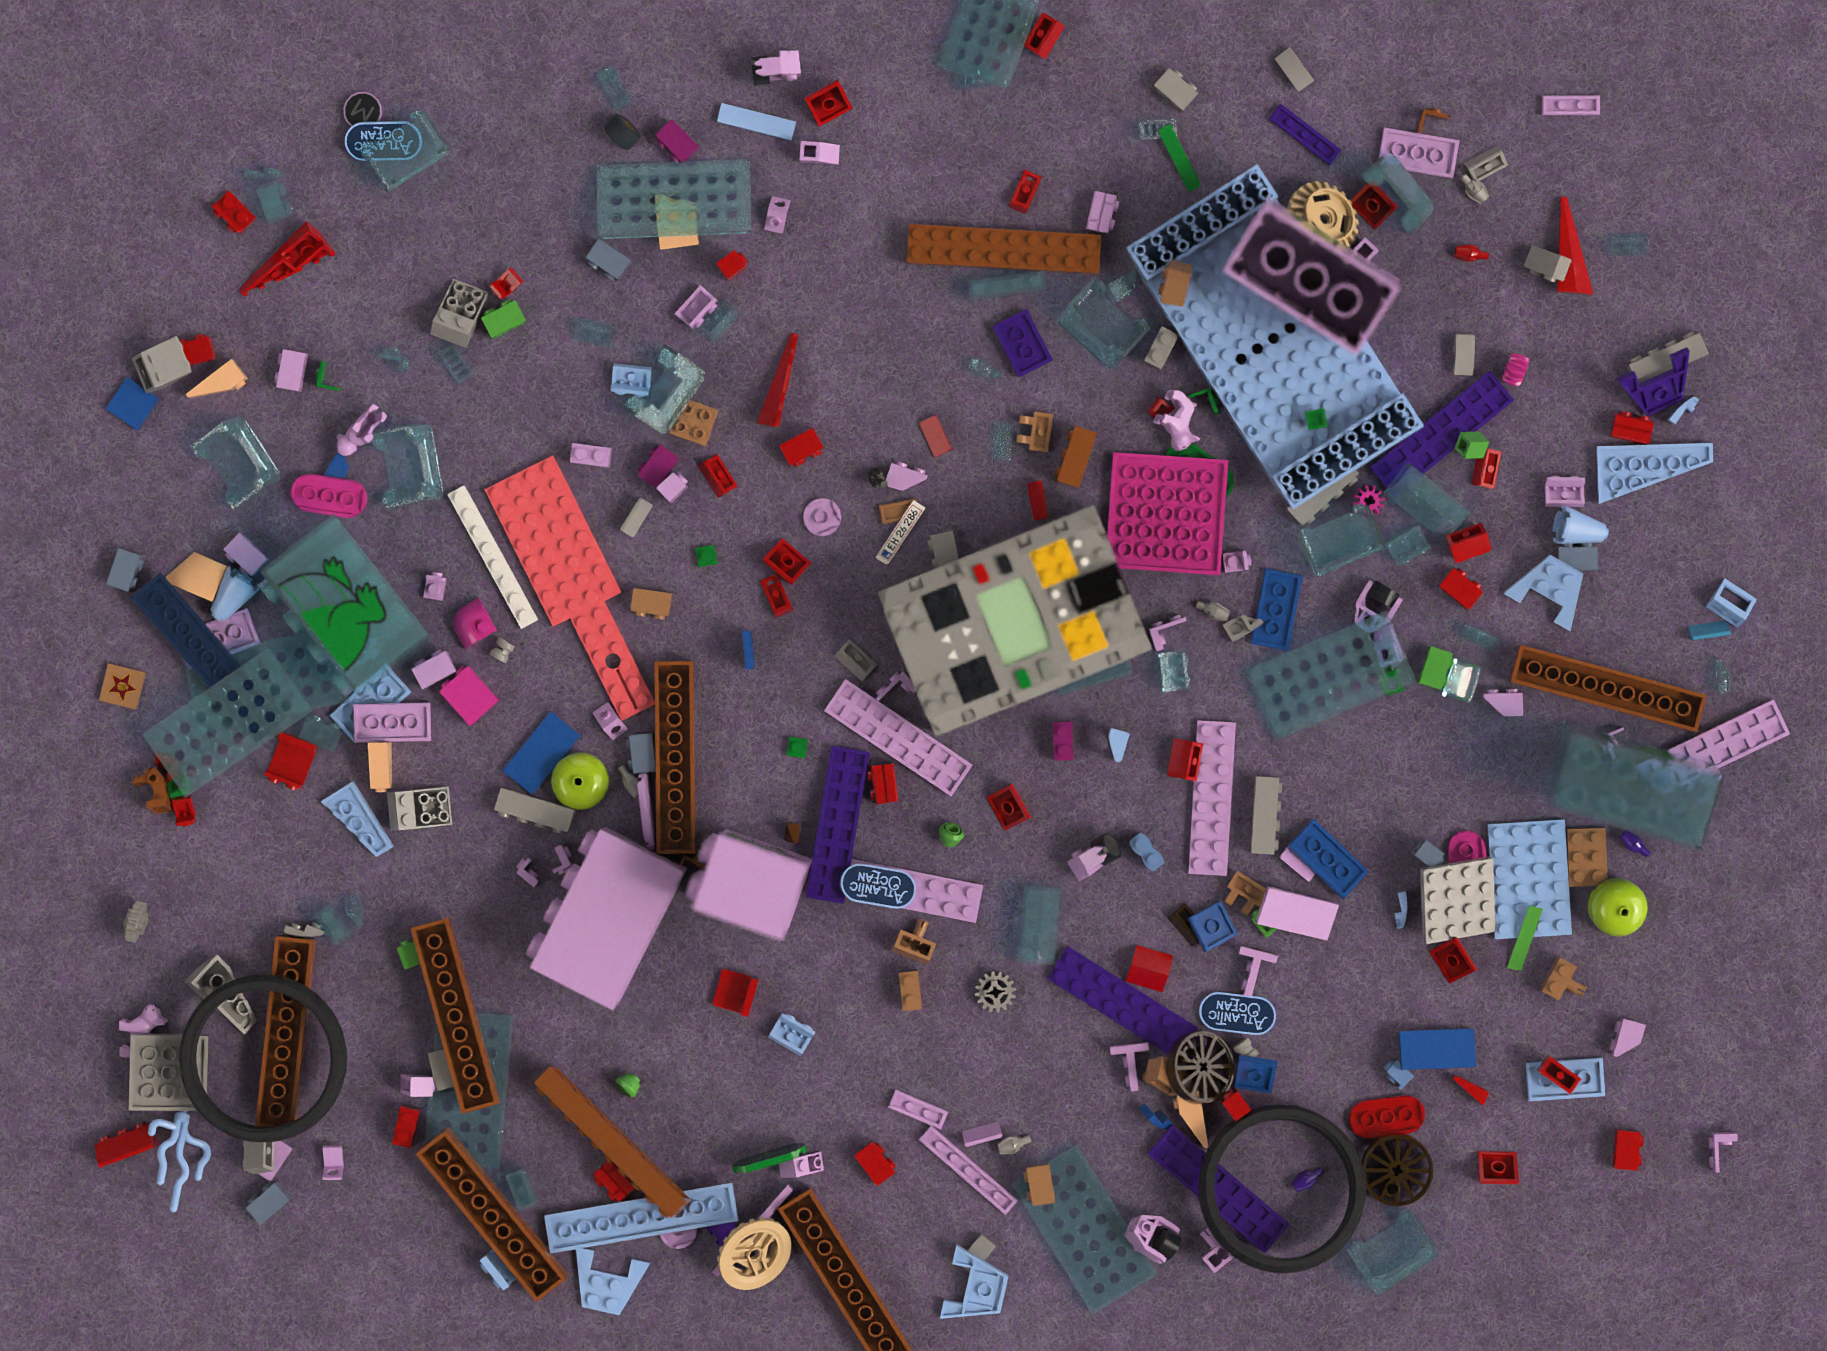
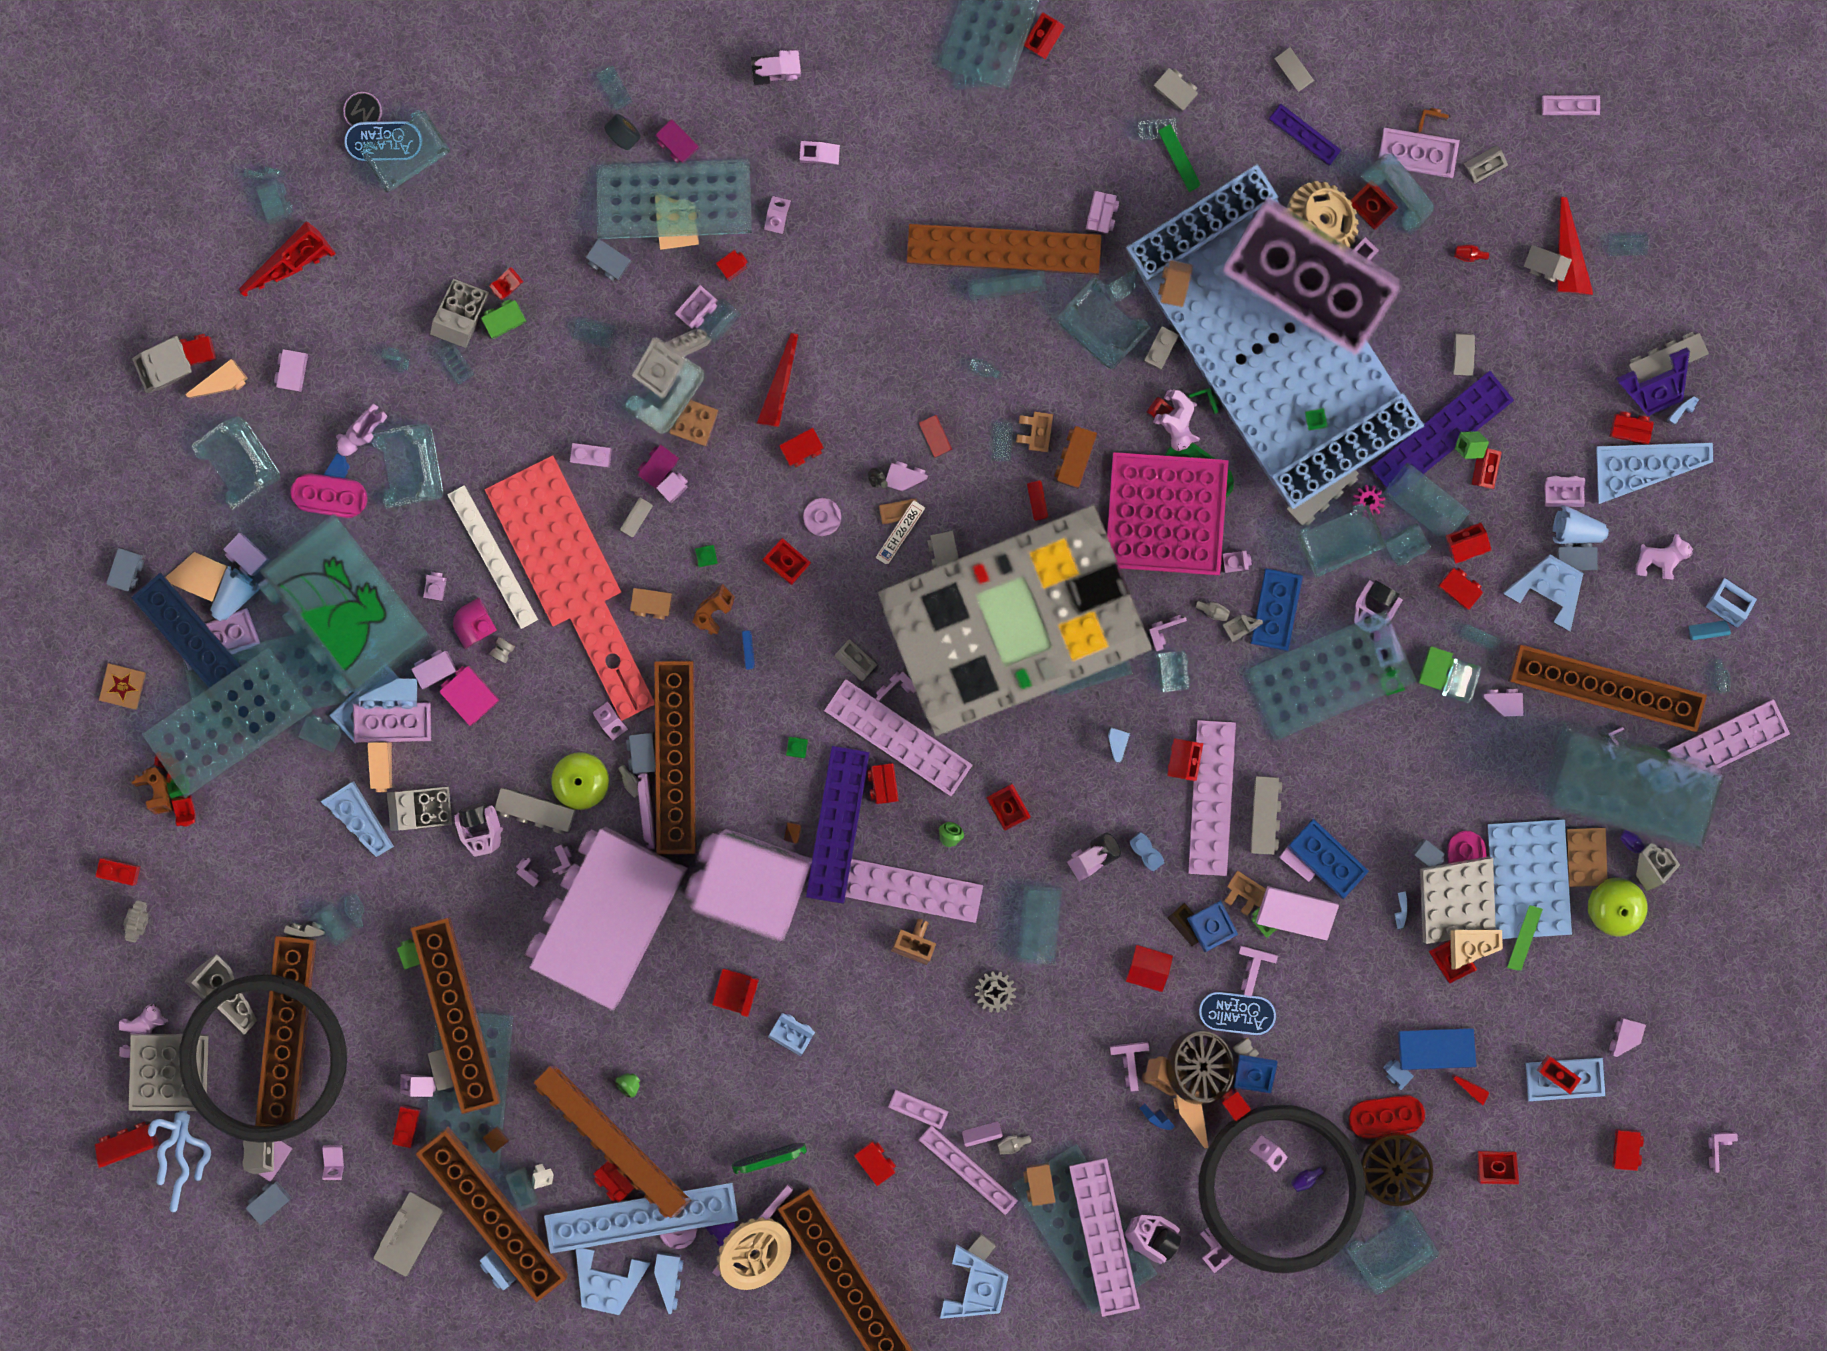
(118, 871): none -> red brick
(132, 403): blue tile -> none
(233, 212): red bracket -> none
(291, 761): red panel -> none
(320, 375): green bracket -> none
(394, 694): none -> light blue slope
(408, 1234): none -> light grey bracket
(479, 842): none -> lavender piece
(495, 1139): none -> reddish brown slope
(541, 753): blue tile -> none
(541, 1177): none -> white tile
(631, 379): light blue bracket -> none
(665, 360): none -> light grey bracket
(666, 1274): none -> light blue slope
(694, 859): dark orange bracket -> none
(717, 476): red slope -> none
(722, 600): none -> dark orange tile
(756, 121): light blue tile -> none
(776, 595): red slope -> none
(801, 1166): lavender slope -> none
(828, 103): red slope -> none
(878, 886): tile -> none
(910, 990): medium nougat brick -> none
(1022, 343): dark purple plate -> none
(1025, 192): red slope -> none
(1063, 741): magenta brick -> none
(1104, 1237): none -> lavender plate
(1118, 1000): dark purple plate -> none
(1234, 1200): dark purple plate -> none
(1268, 1152): none -> lavender bracket
(1473, 944): none -> tan wing
(1474, 189): light grey piece -> none
(1515, 369): dark pink gear -> none
(1560, 979): medium nougat brick -> none
(1655, 866): none -> light grey slope
(1664, 558): none -> lavender animal

